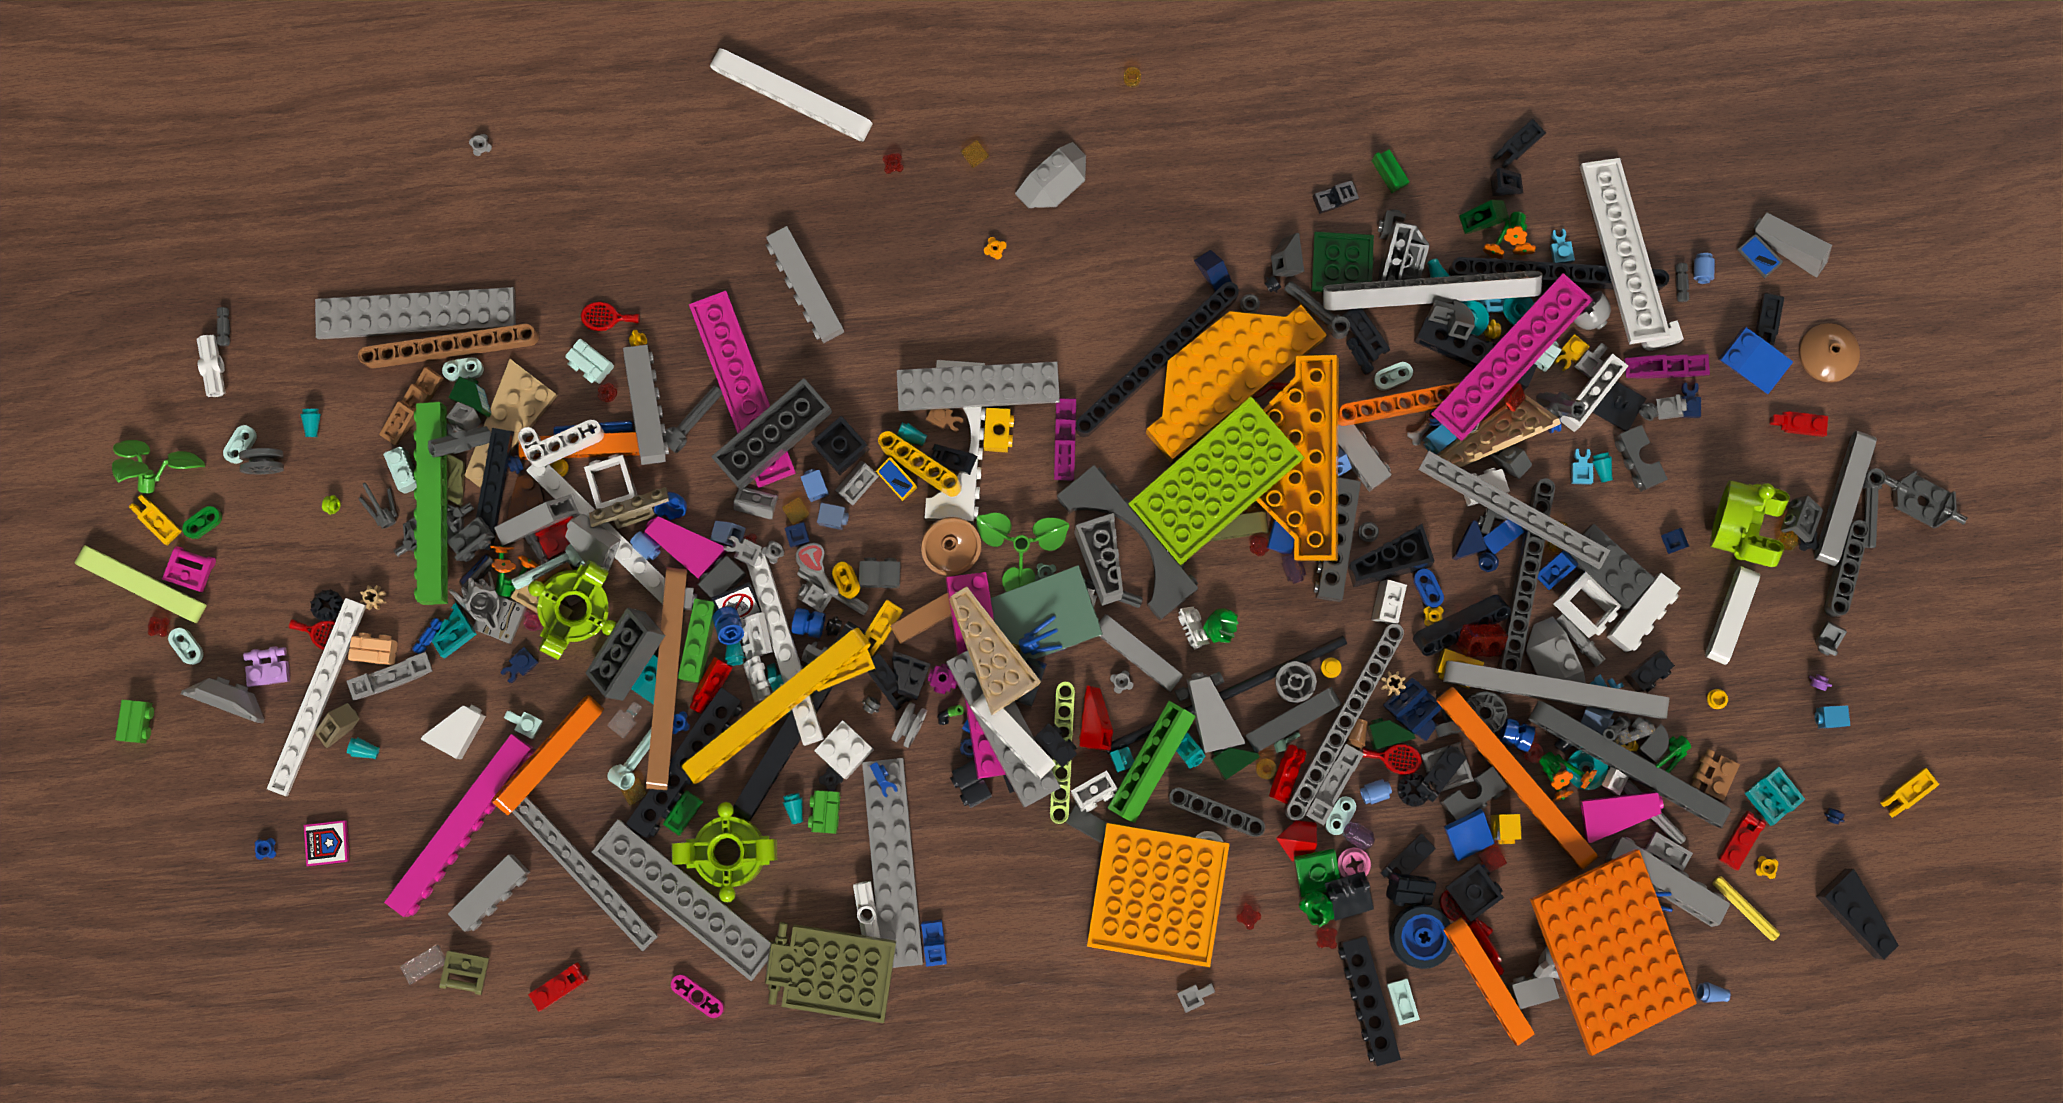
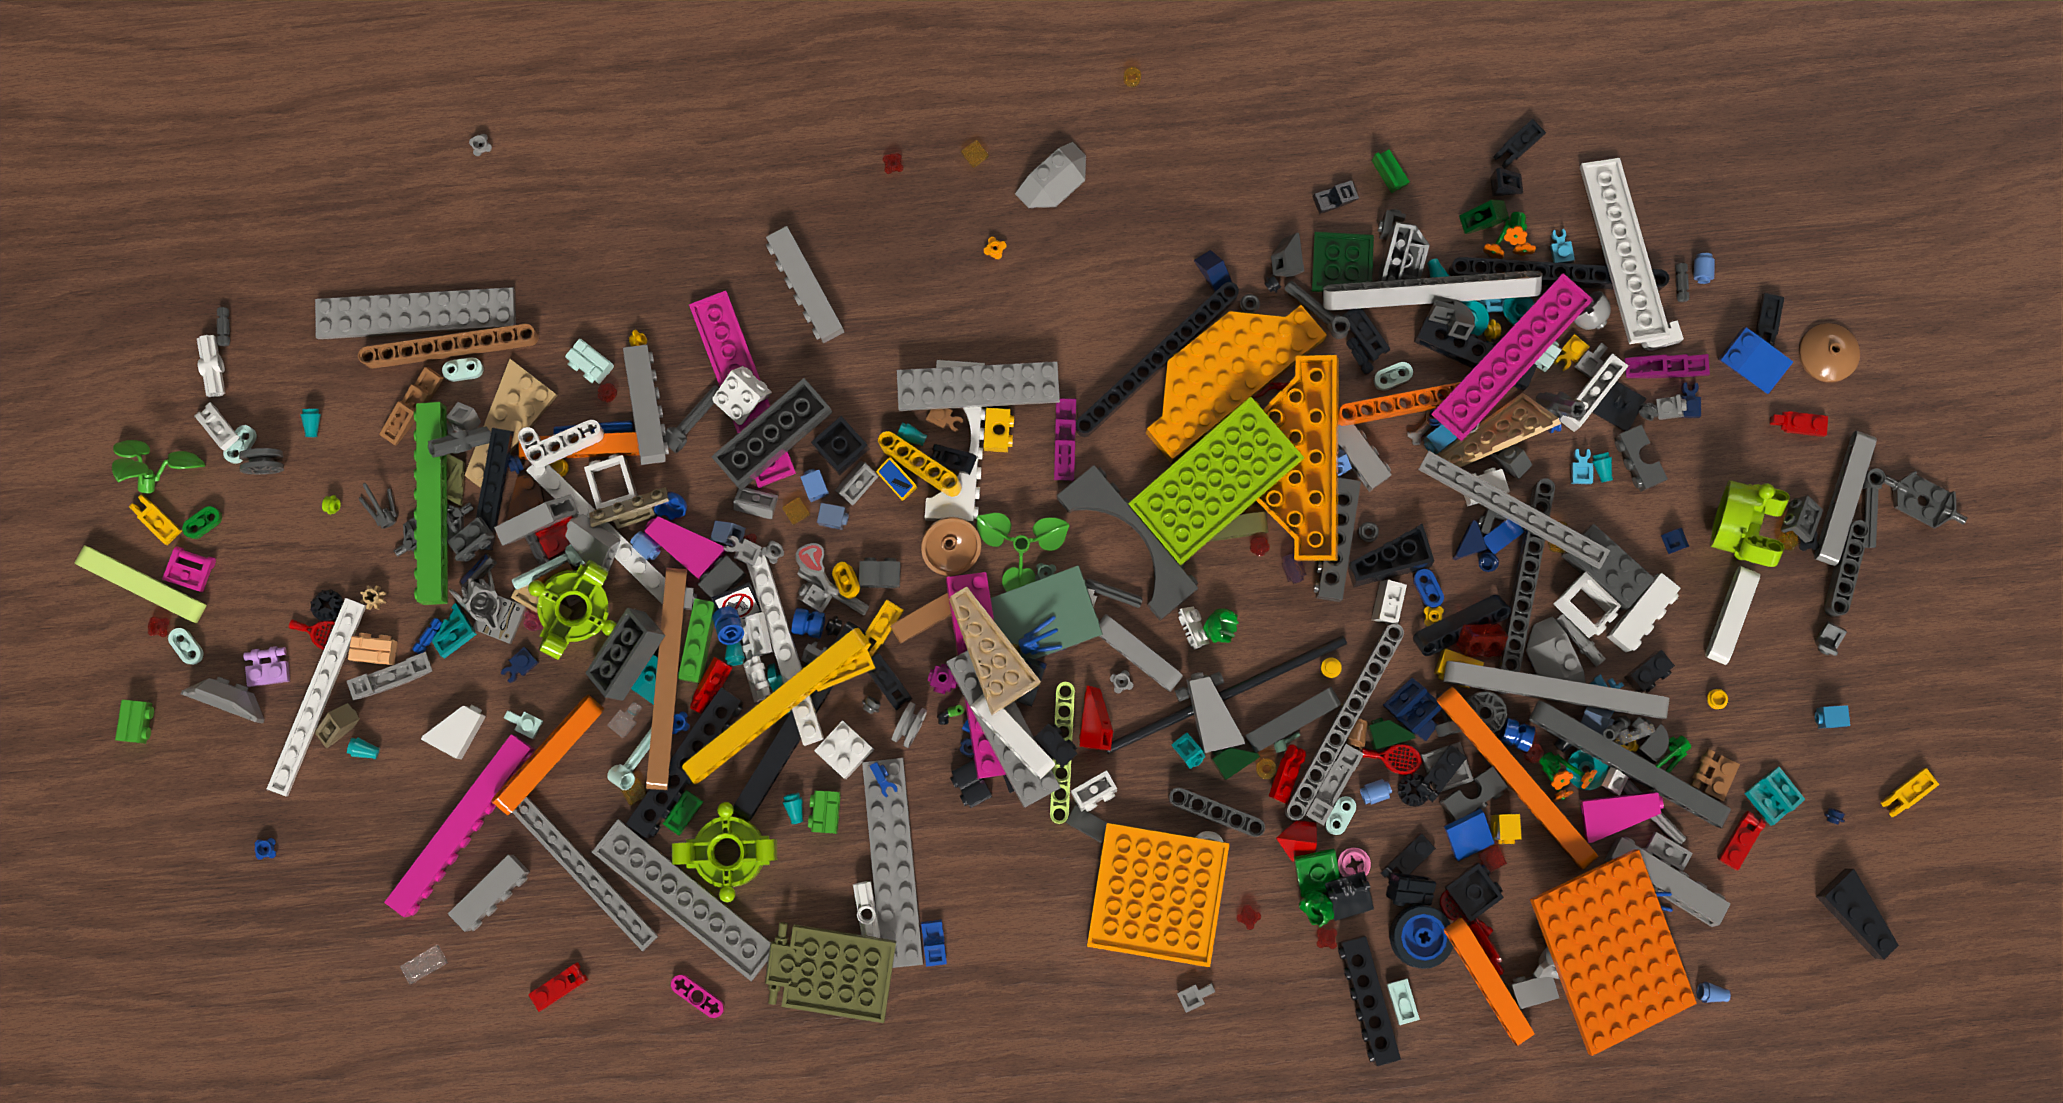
(217, 426): none -> white plate
(326, 843): tile -> none
(401, 469): light aqua brick -> none
(464, 965): olive plate -> none
(470, 394): dark green slope -> none
(504, 584): plant -> none
(611, 323): red piece -> none
(740, 394): none -> white bracket
(791, 94): white beam -> none
(797, 535): dark blue plate -> none
(831, 785): black plate -> none
(909, 674): black wing -> none
(1101, 556): light grey wedge -> none
(1122, 759): teal bracket -> none
(1151, 762): bright green brick -> none
(1280, 539): blue slope -> none
(1295, 682): light grey cylinder -> none
(1358, 835): clear purple brick -> none
(1390, 689): tan gear -> none
(1514, 397): clear red plate -> none
(1556, 569): blue slope -> none
(1746, 908): light yellow axle -> none
(1760, 256): slope -> none
(1772, 867): yellow plate -> none
(1794, 244): light grey slope -> none
(1820, 682): medium lavender plate -> none

